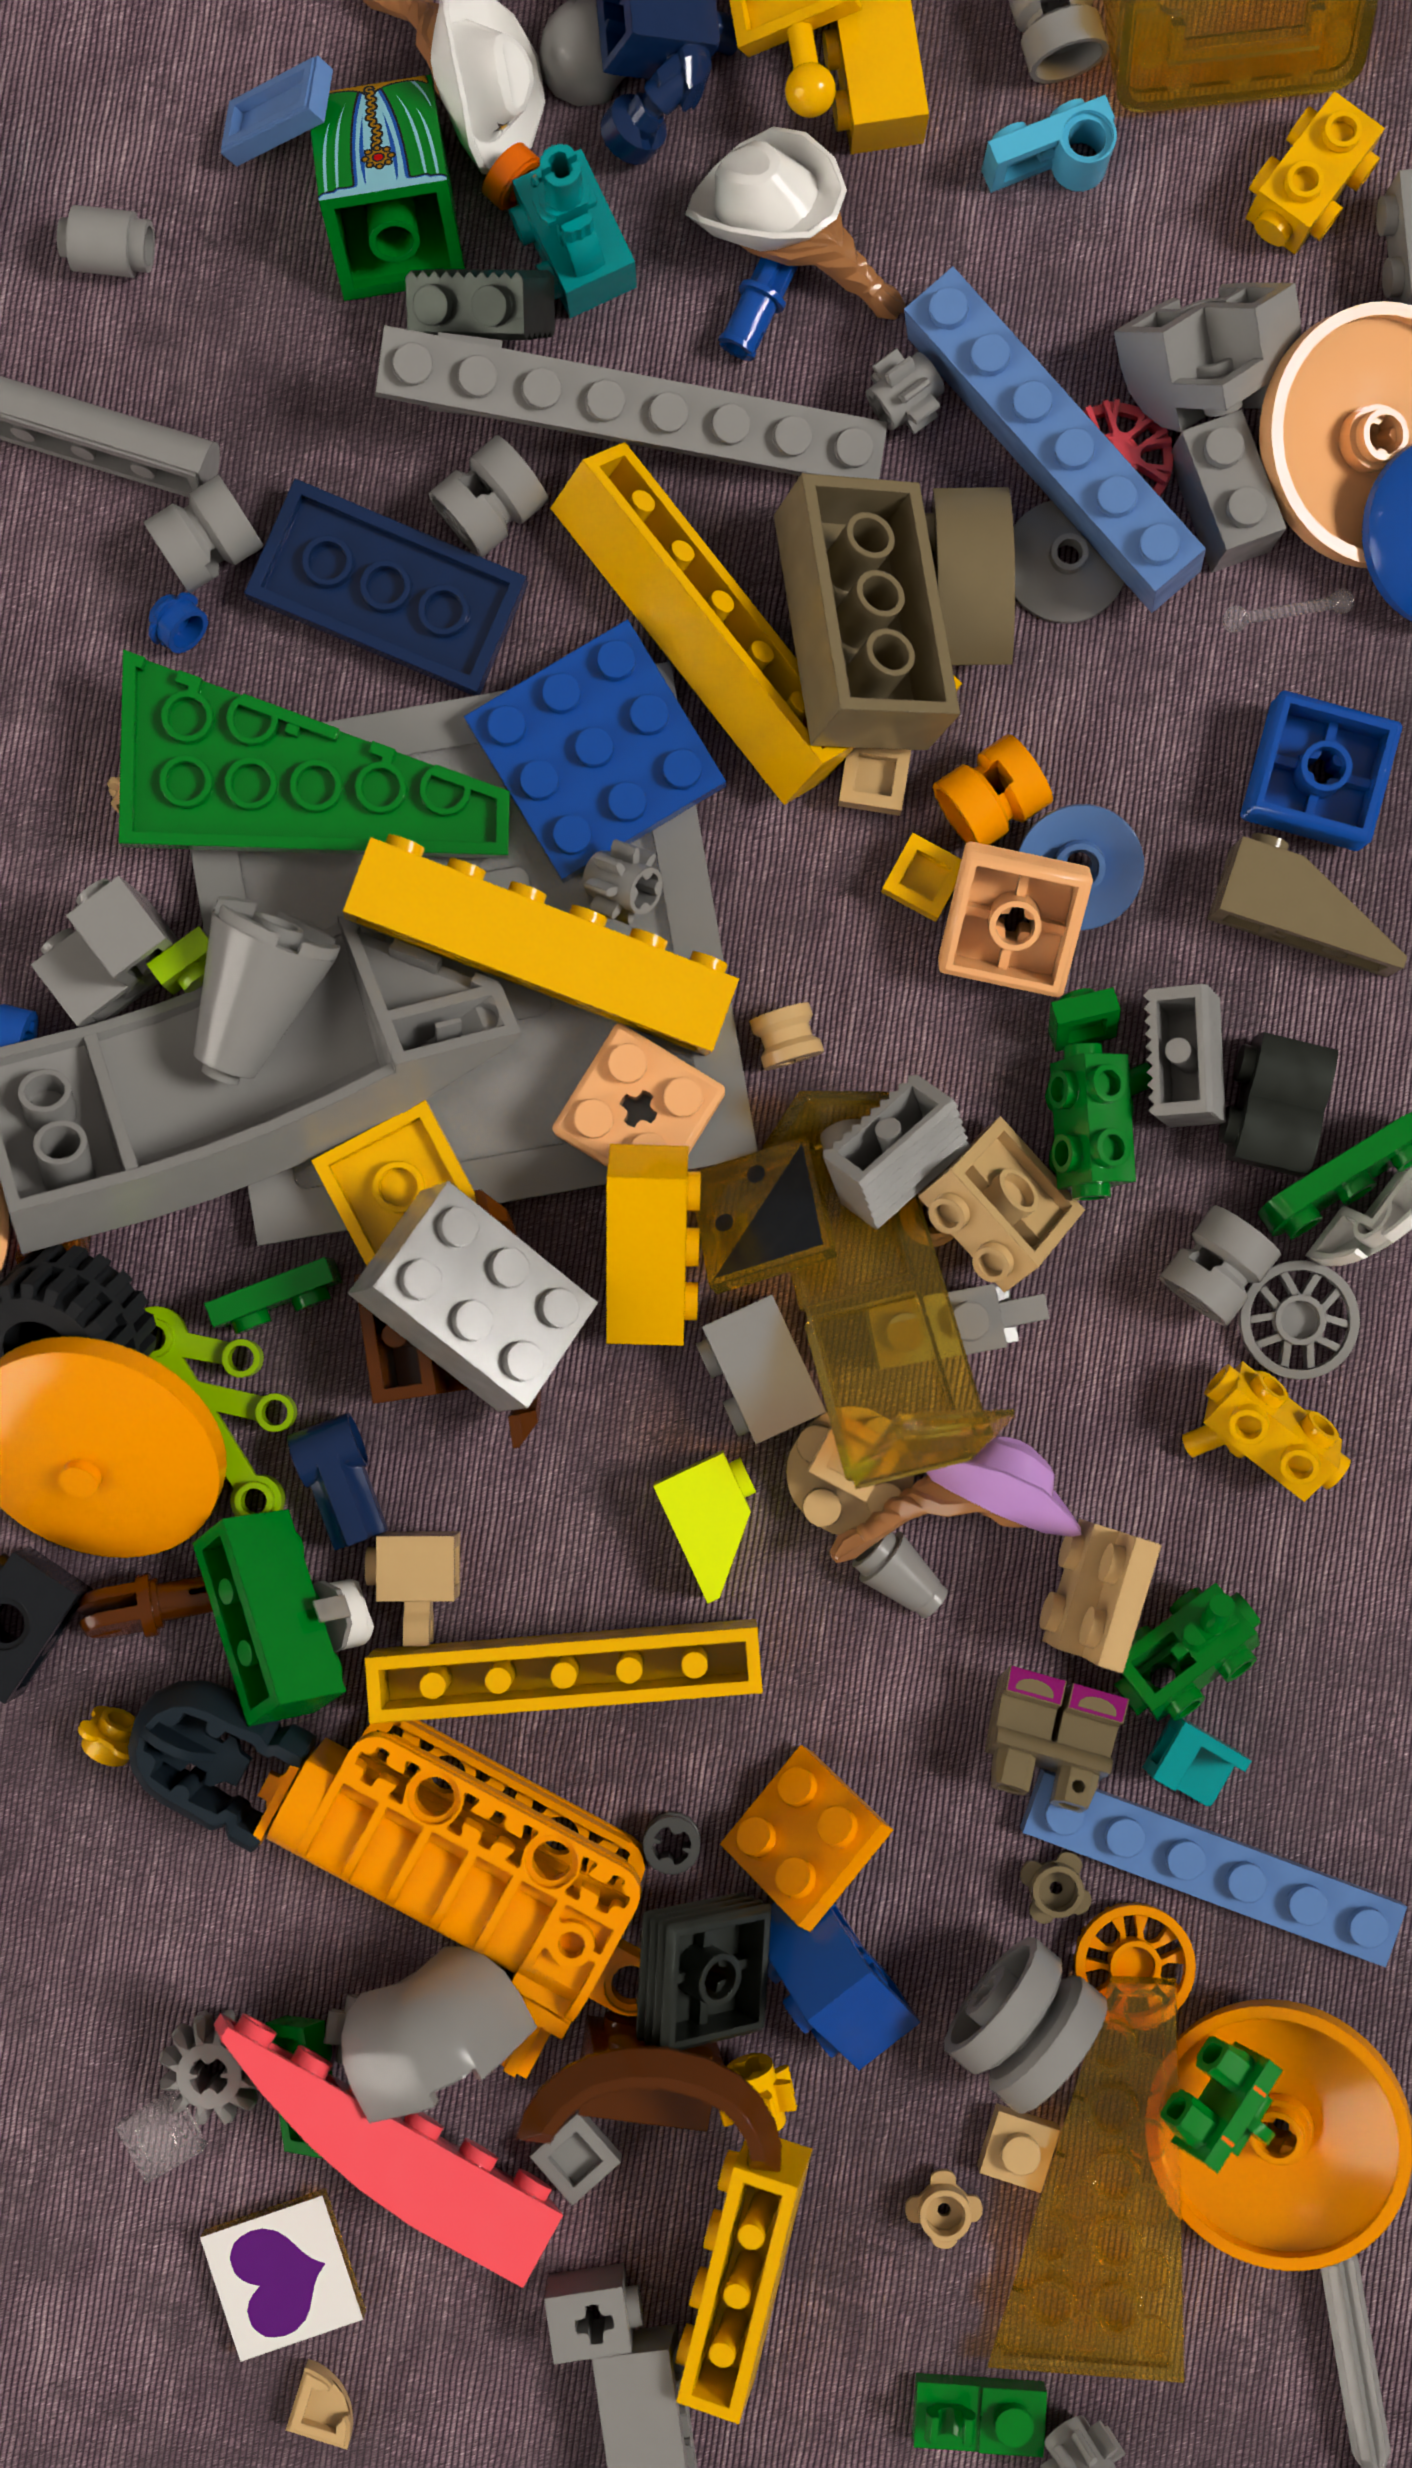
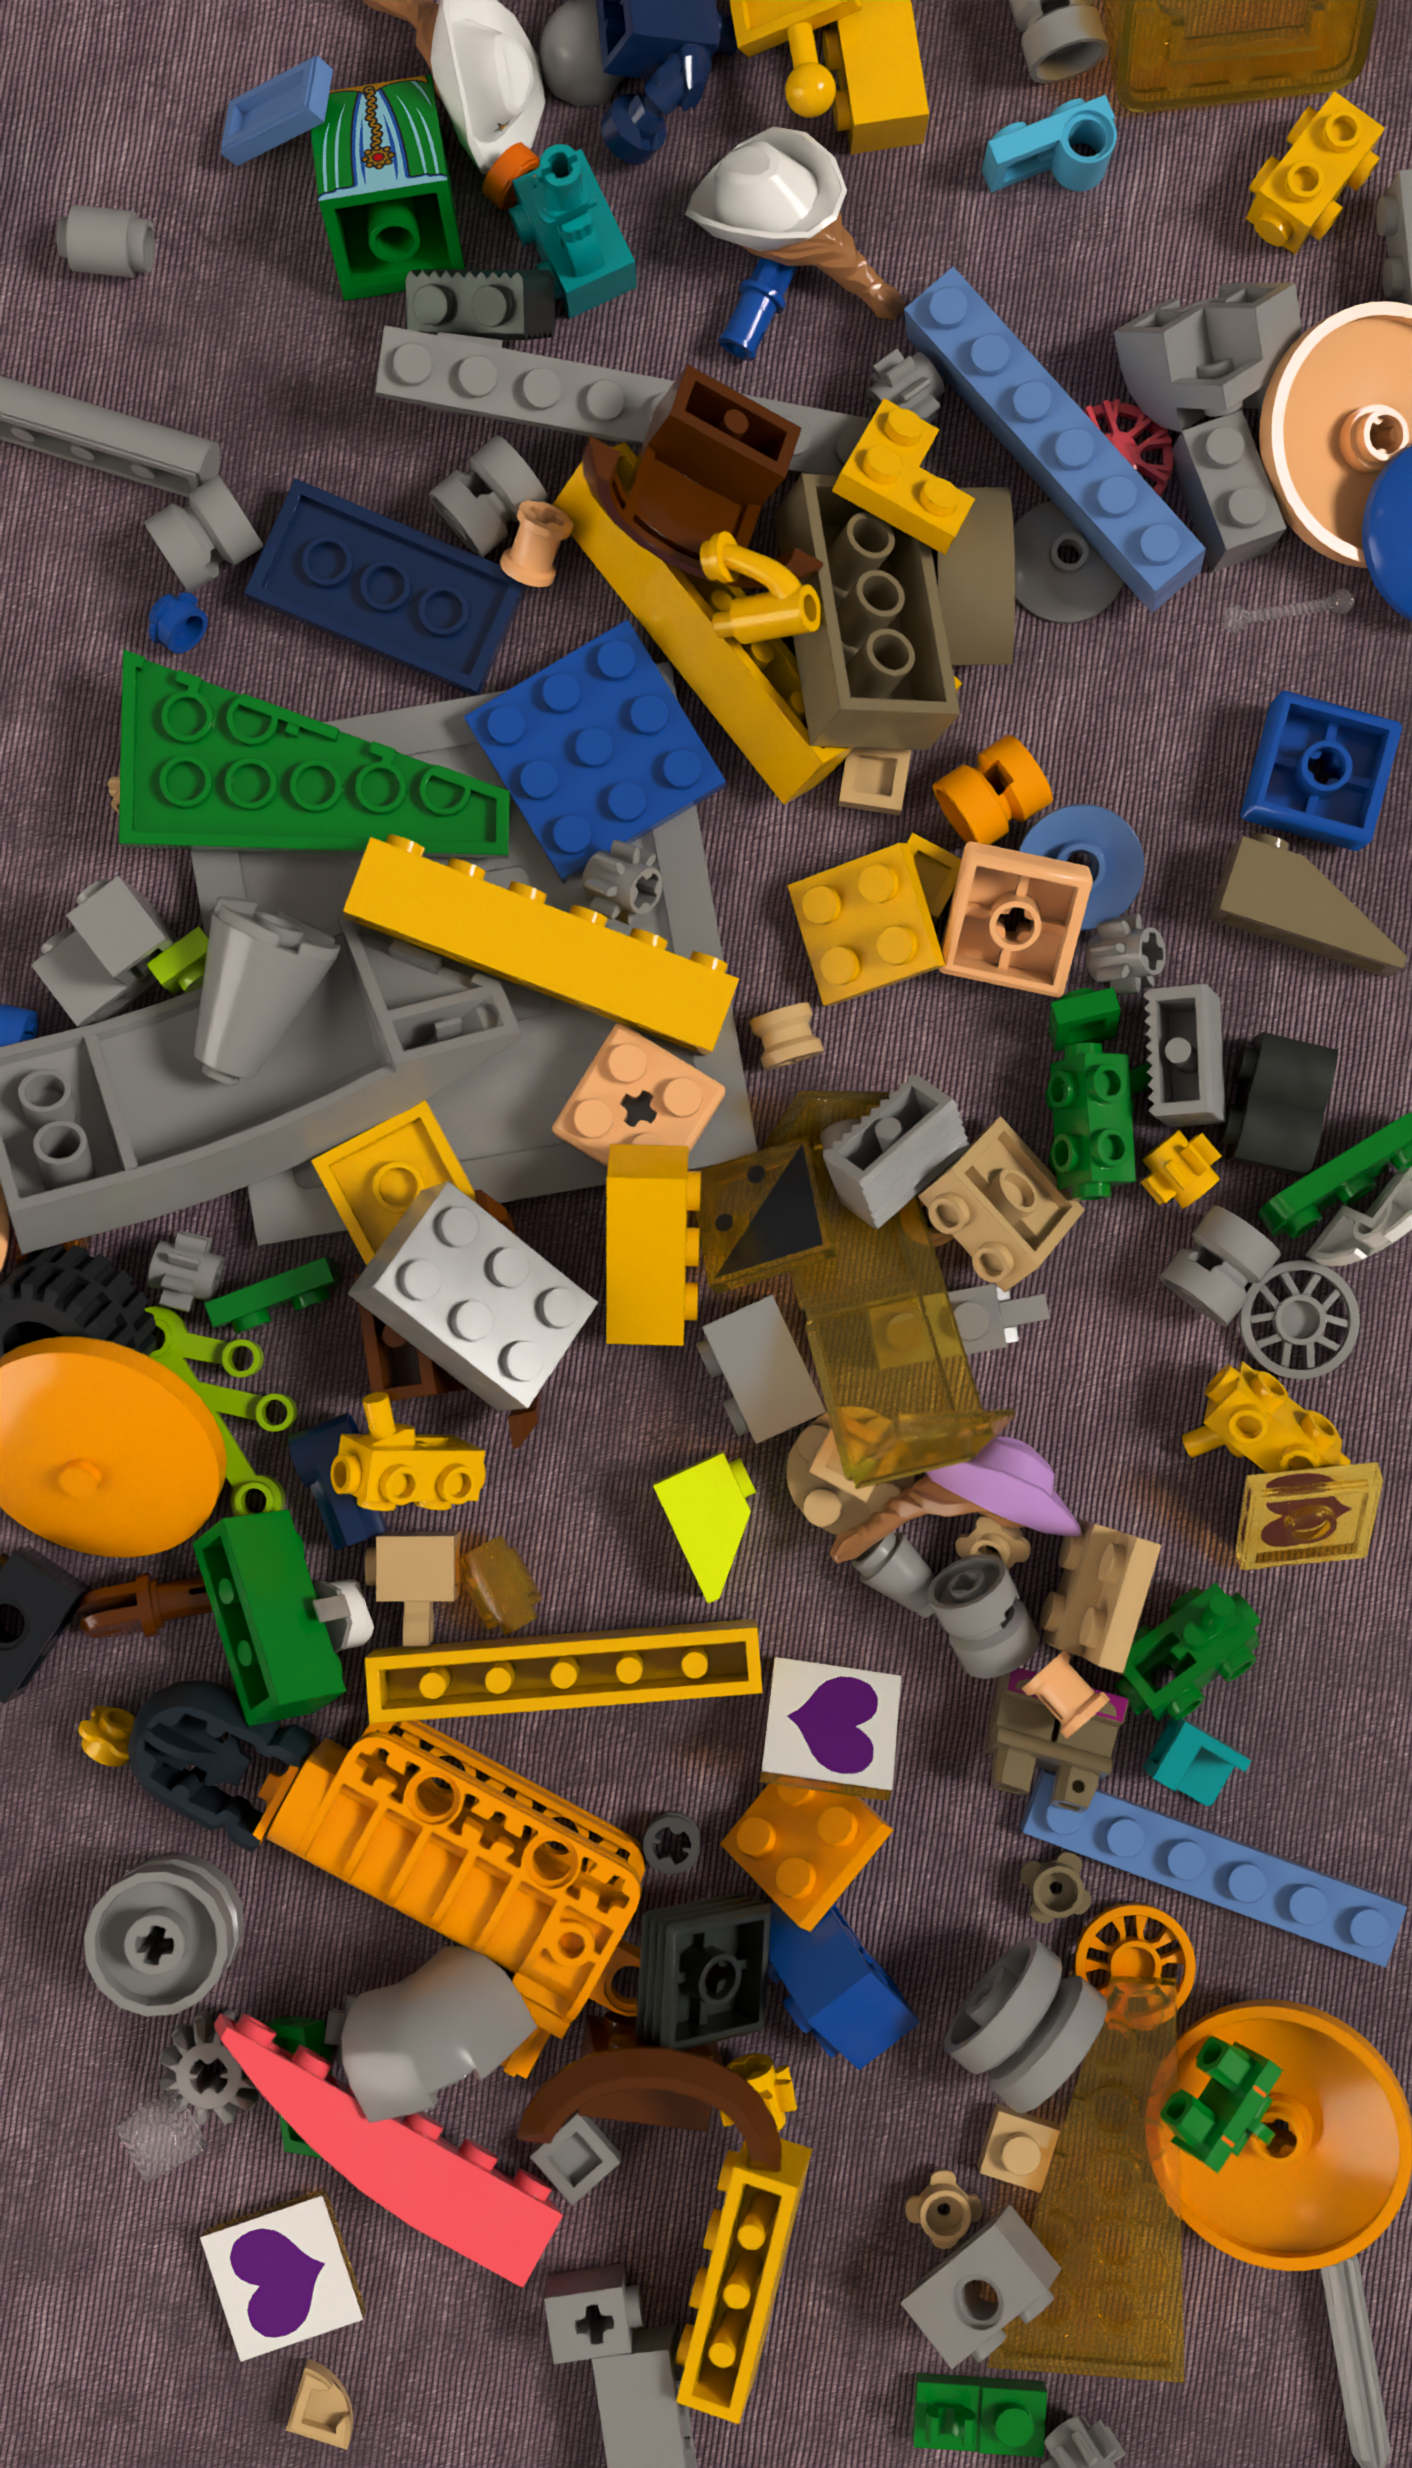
(169, 1971): none -> light grey wheel
(185, 1271): none -> light grey gear
(404, 1467): none -> yellow brick
(499, 1585): none -> clear yellow brick
(536, 543): none -> light nougat bush
(699, 473): none -> reddish brown piece
(765, 616): none -> yellow plant
(831, 1729): none -> tile
(866, 924): none -> yellow plate
(889, 483): none -> yellow plate
(953, 2313): none -> light grey brick
(983, 1616): none -> light grey wheel
(1007, 1540): none -> tan plate
(1066, 1694): none -> light nougat bush
(1125, 954): none -> light grey gear
(1181, 1169): none -> yellow gear
(1308, 1516): none -> clear yellow tile

